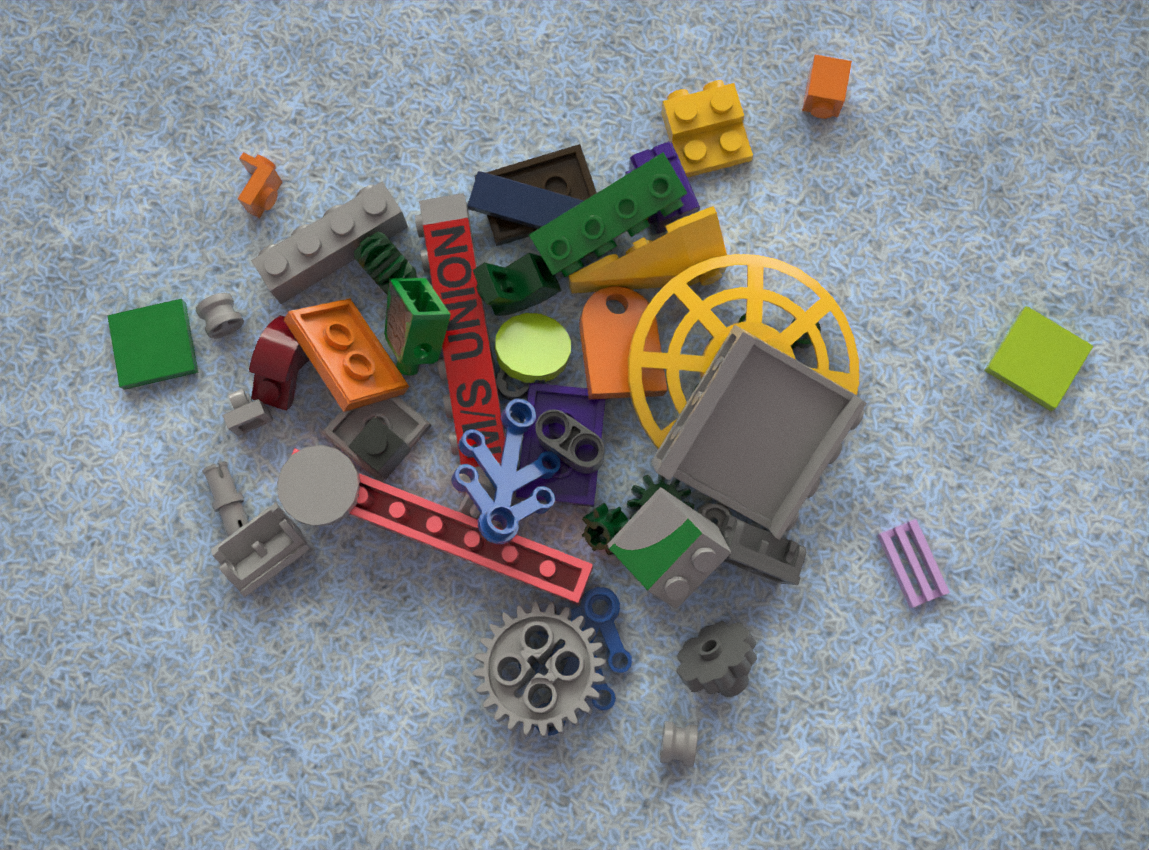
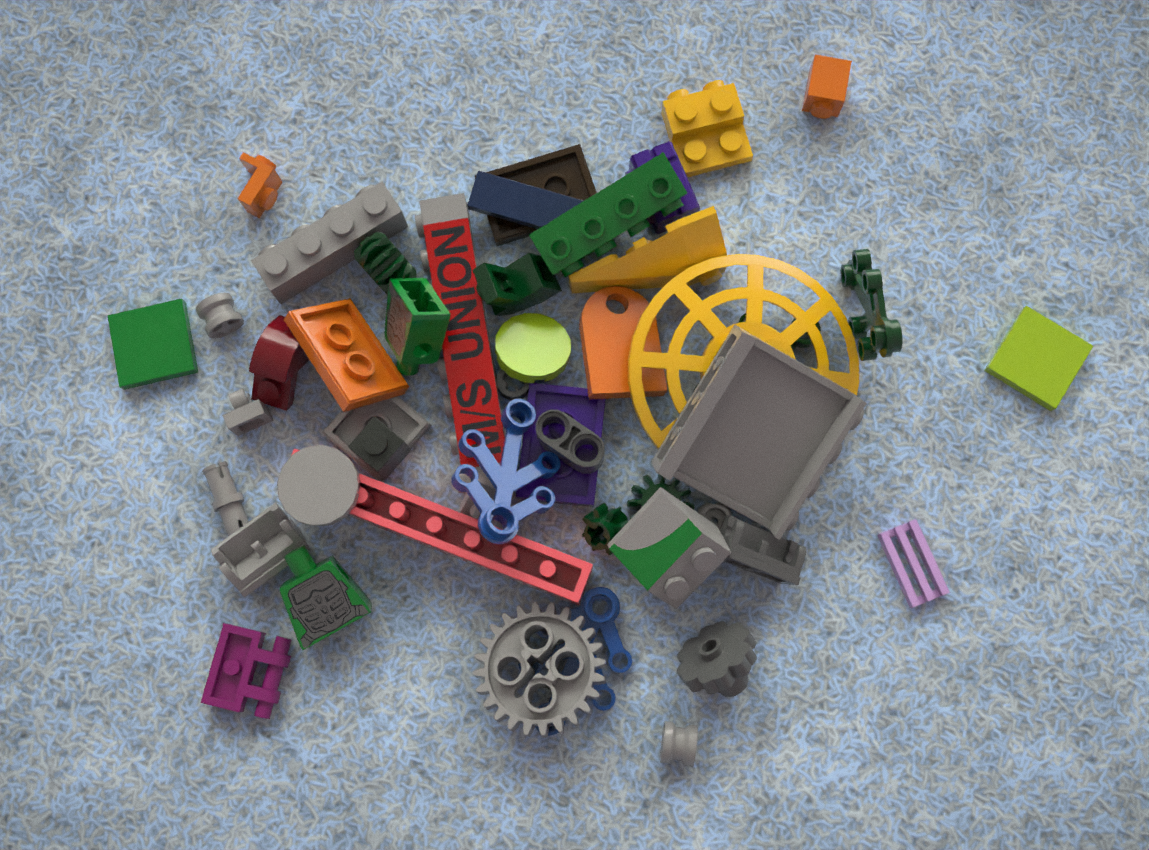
(235, 666): none -> magenta plate
(320, 597): none -> torso
(868, 284): none -> dark green plant

